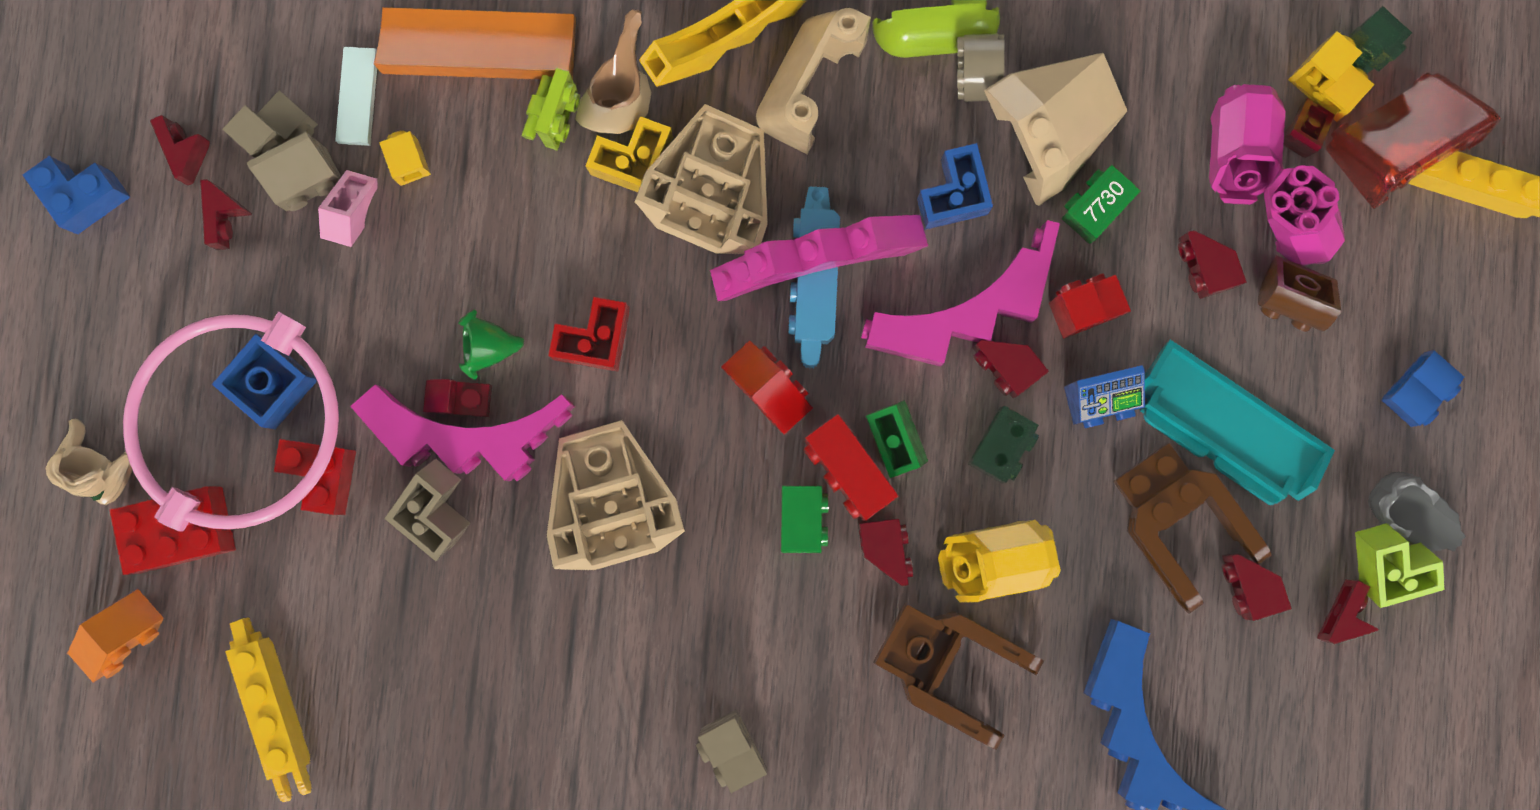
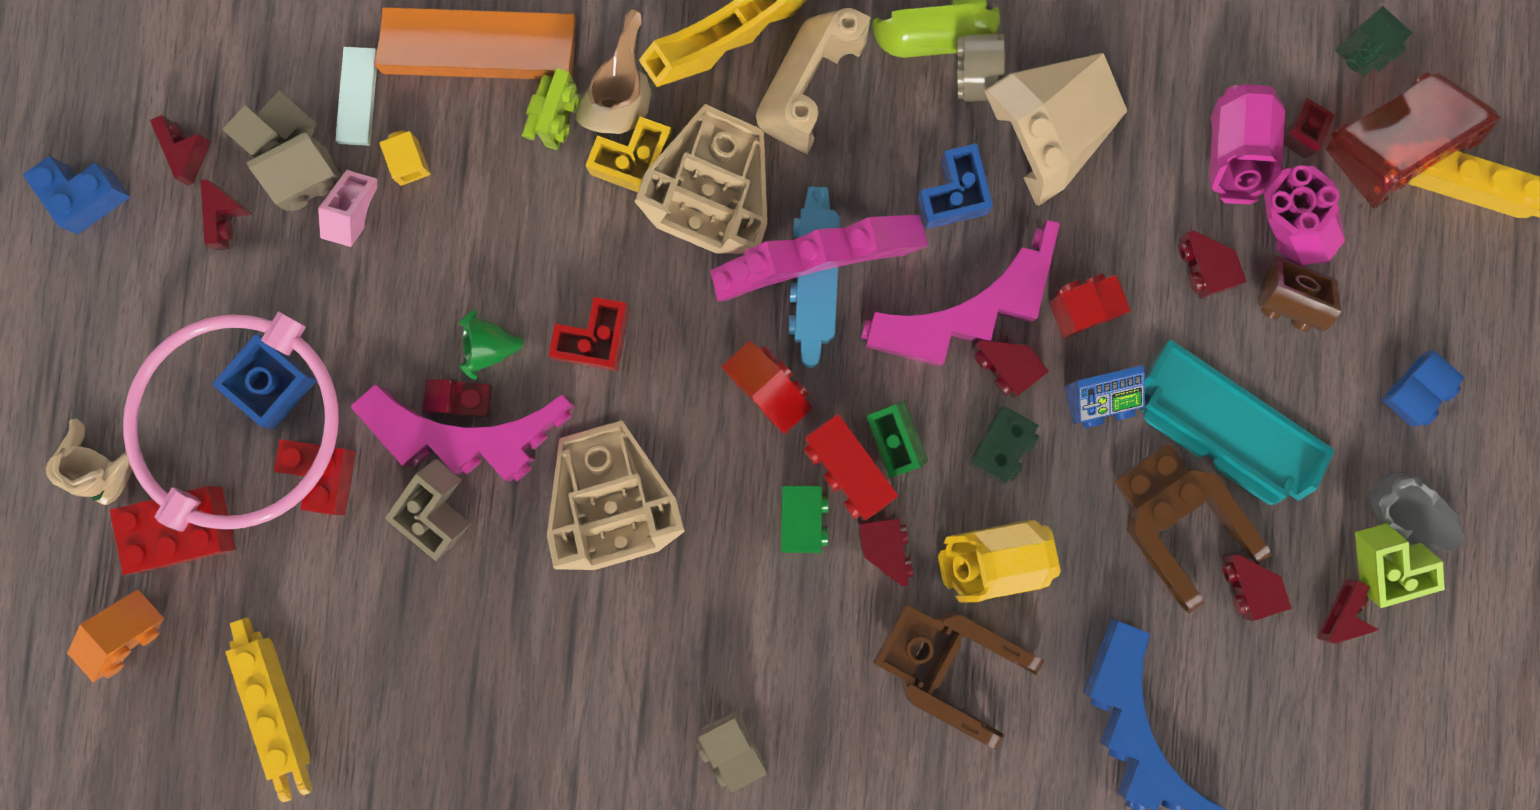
(1100, 204): green brick -> none
(1331, 78): yellow brick -> none

